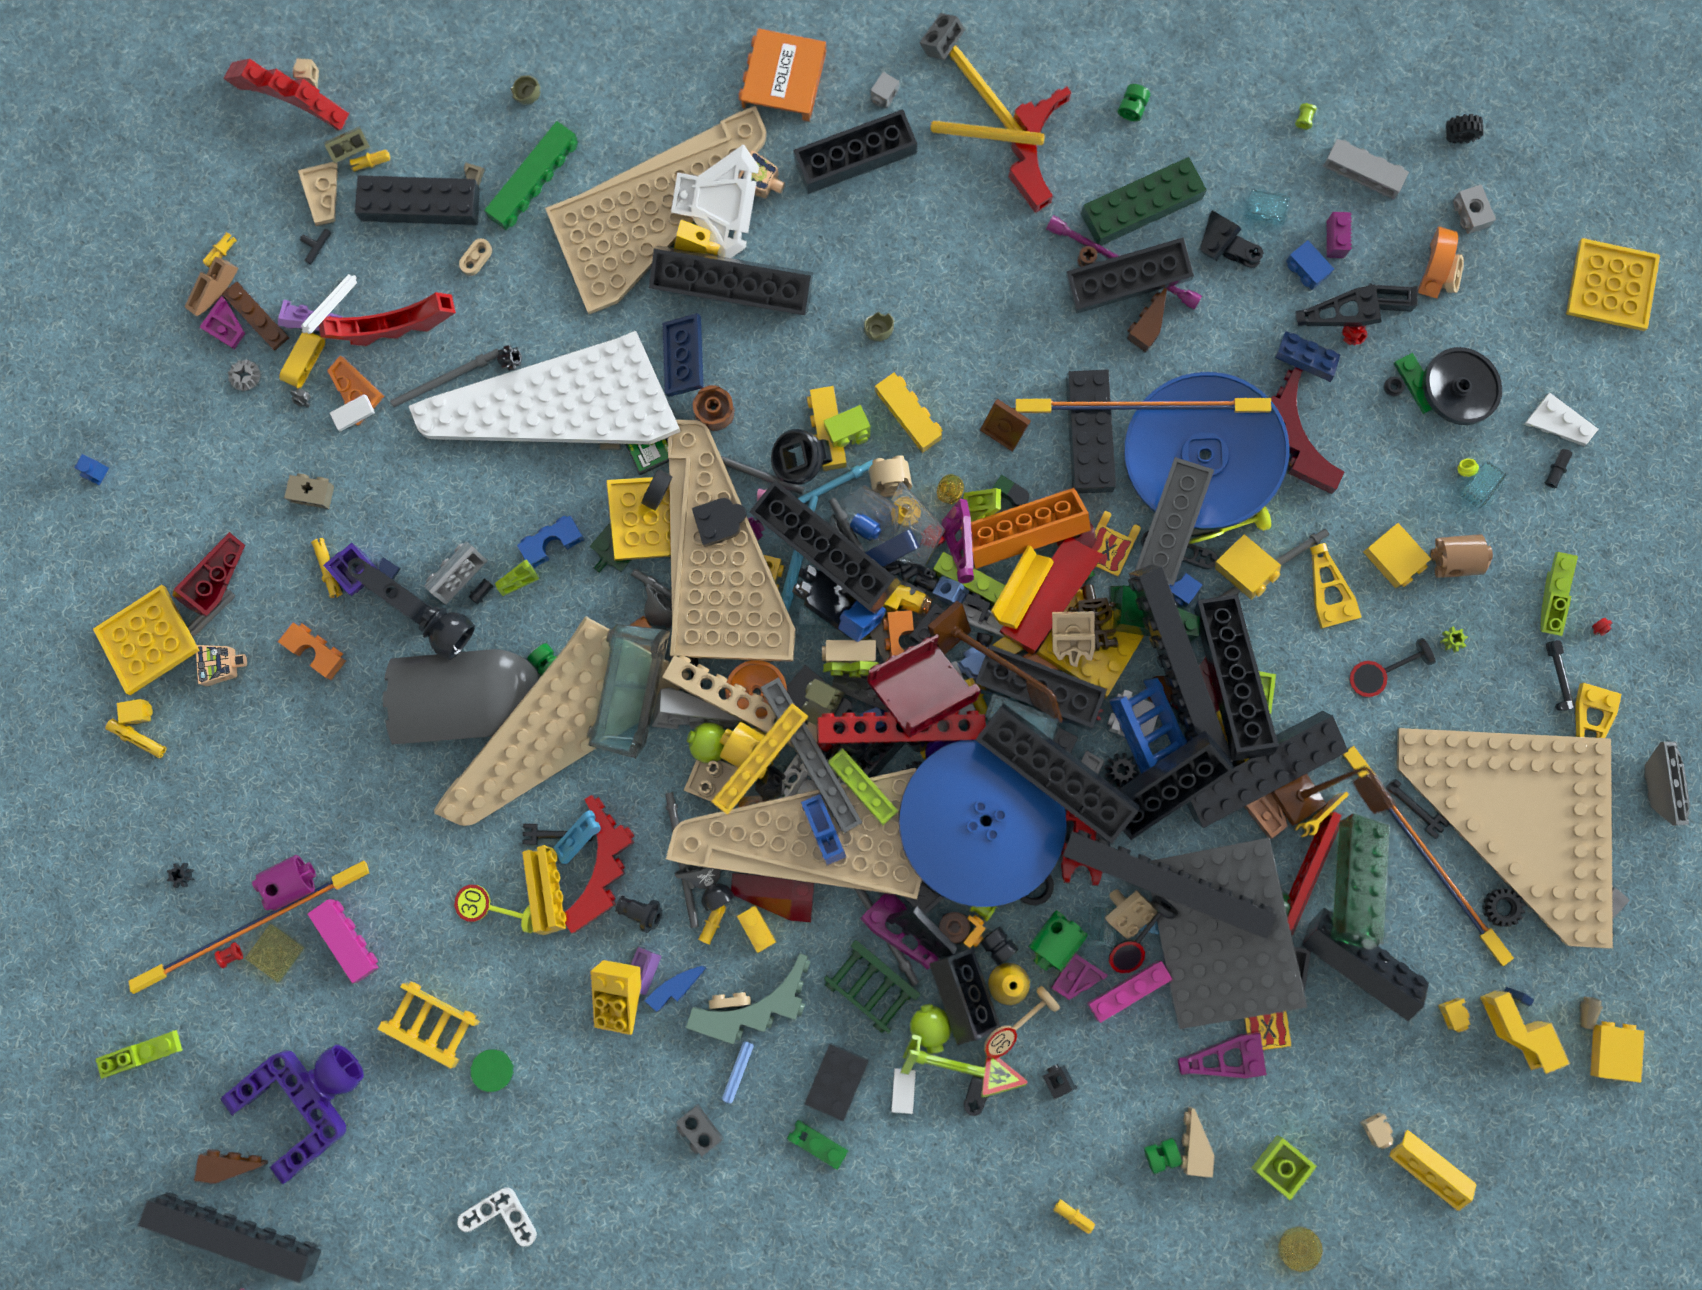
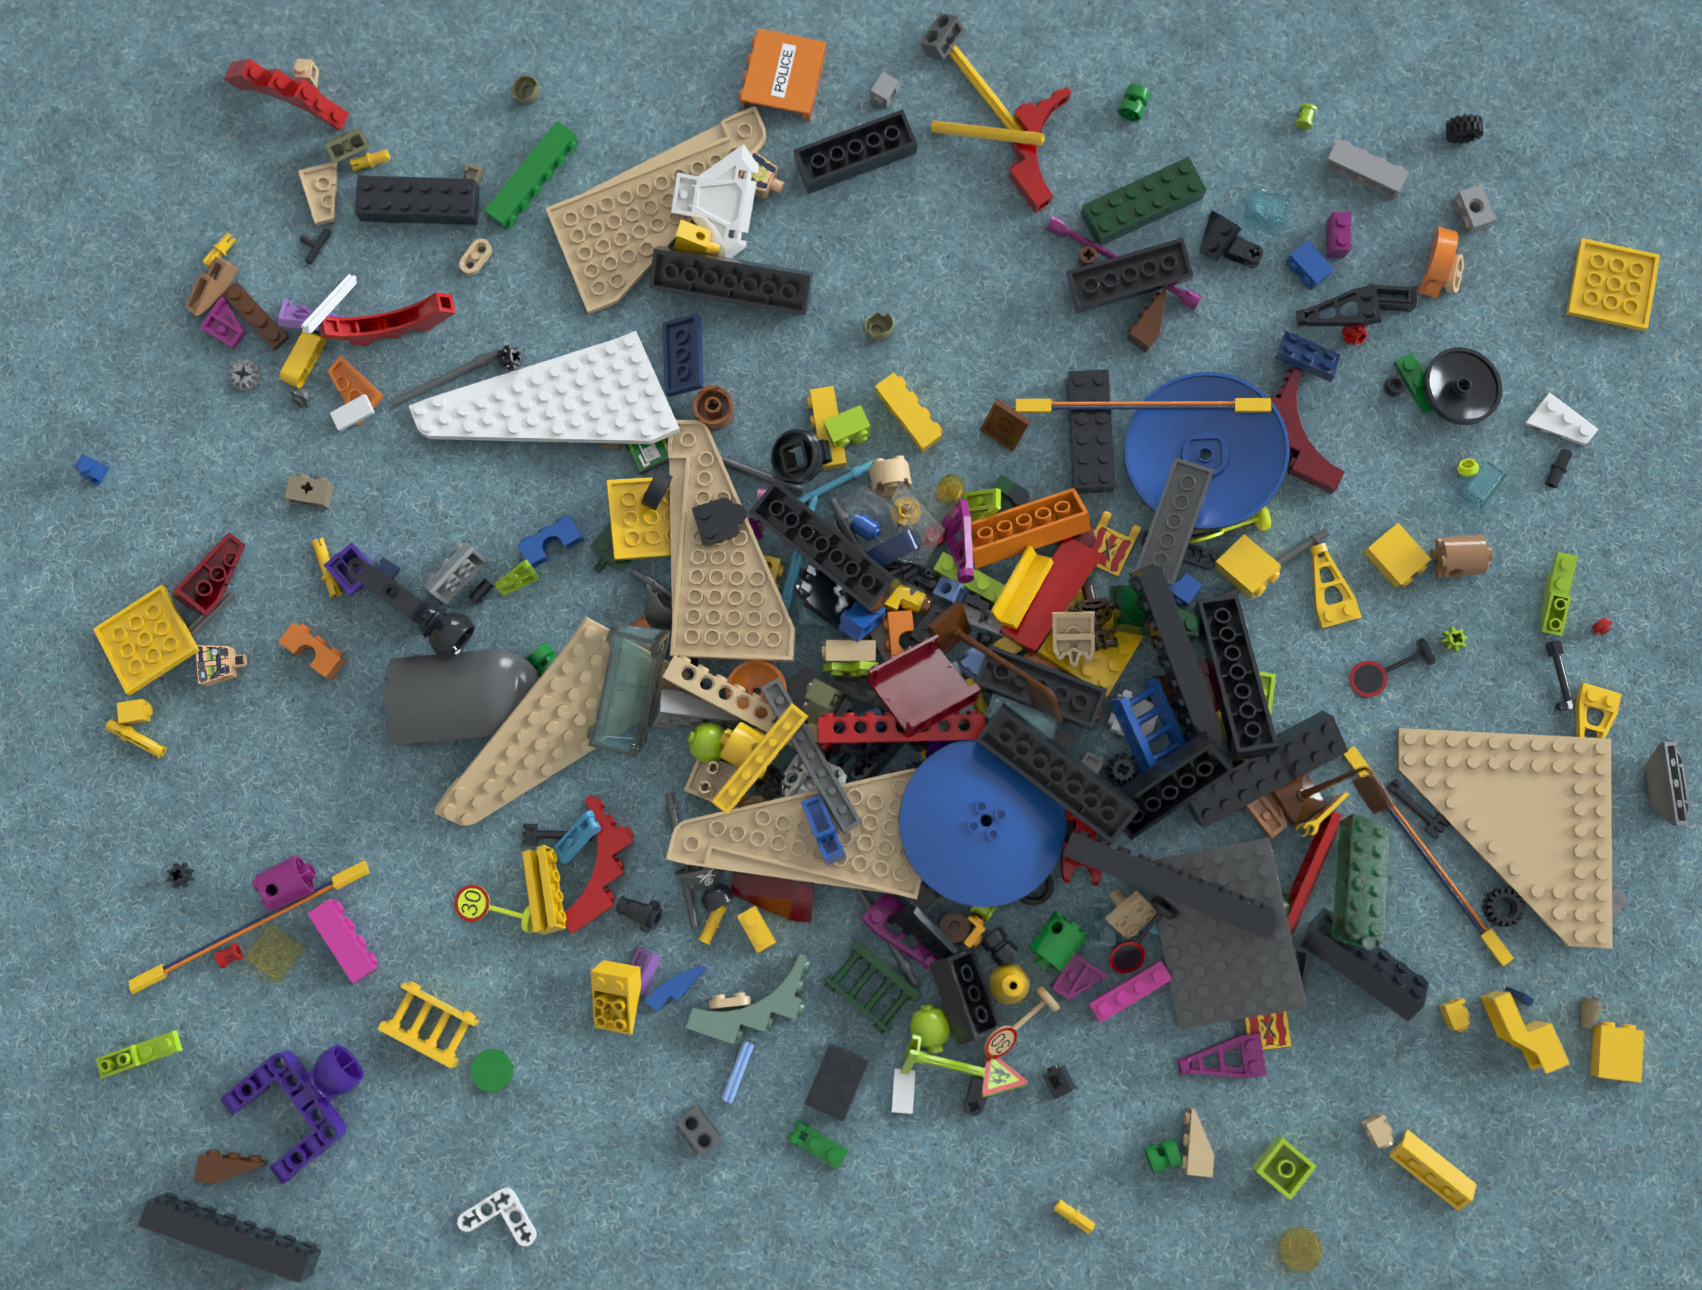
(862, 786): lime tile -> none

